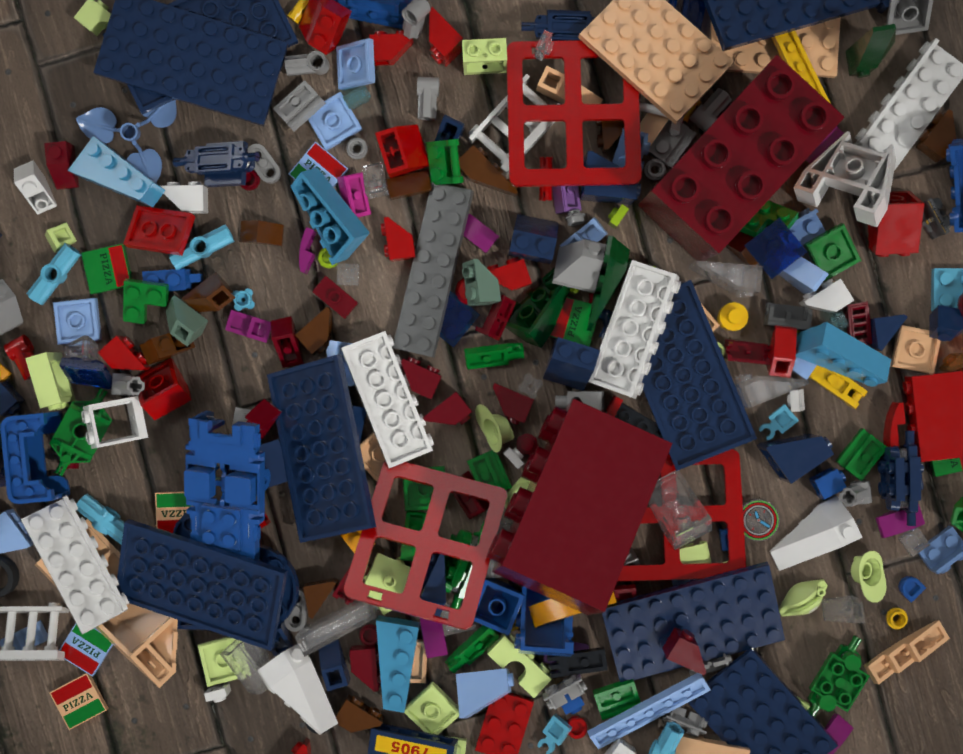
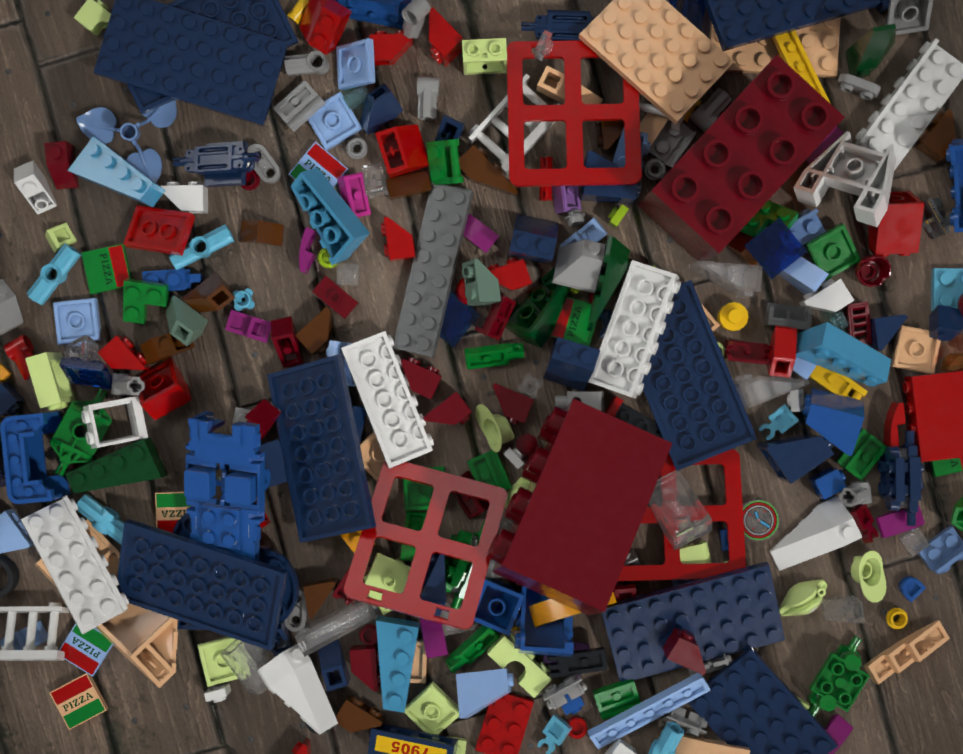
(125, 466): none -> dark green wedge
(379, 108): none -> dark blue slope
(835, 418): none -> blue slope
(864, 522): none -> dark red plate
(866, 89): none -> light grey plate
(872, 270): none -> dark red hair

